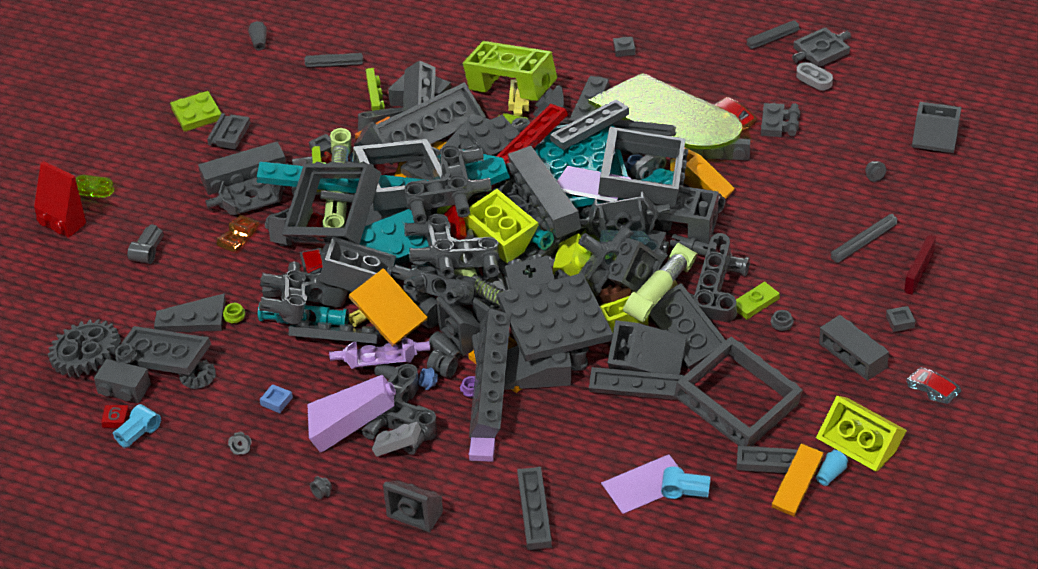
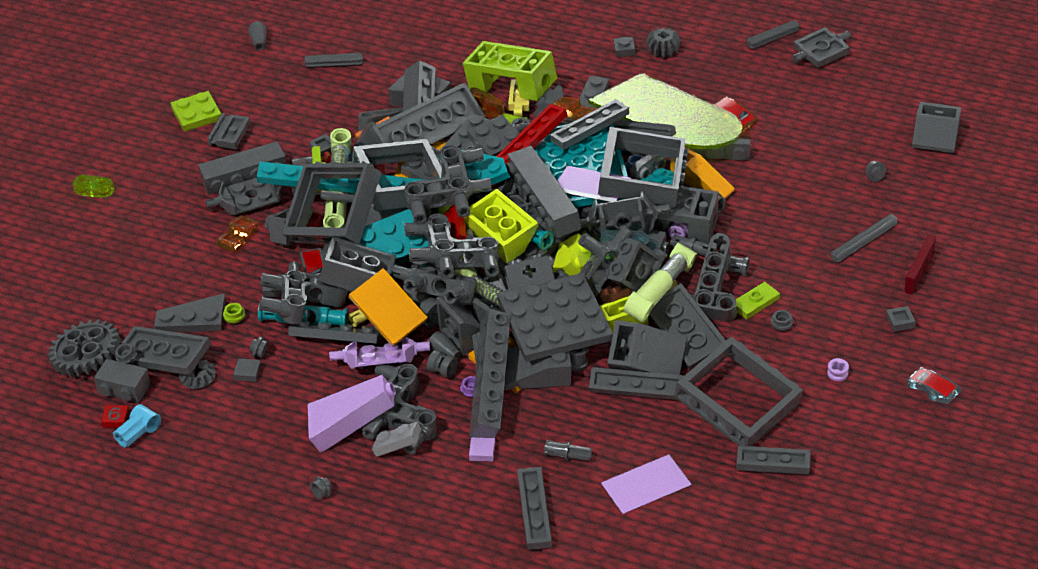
(58, 201): red slope -> none
(145, 248): dark grey piece -> none
(237, 449): dark grey plate -> none
(247, 370): none -> dark grey tile
(258, 347): none -> dark grey plate
(276, 398): medium blue plate -> none
(374, 91): lime plate -> none
(412, 504): dark grey slope -> none
(427, 378): medium blue plate -> none
(488, 103): none -> clear orange slope
(567, 450): none -> dark grey axle
(573, 107): none -> clear orange slope
(663, 42): none -> dark grey gear
(677, 482): medium azure piece -> none
(679, 229): none -> lavender bush
(773, 120): dark grey plate -> none
(797, 480): light orange tile -> none
(814, 76): light grey plate -> none
(832, 466): medium azure cone -> none
(838, 369): none -> lavender bush
(854, 347): dark grey brick -> none
(860, 433): neon yellow slope -> none

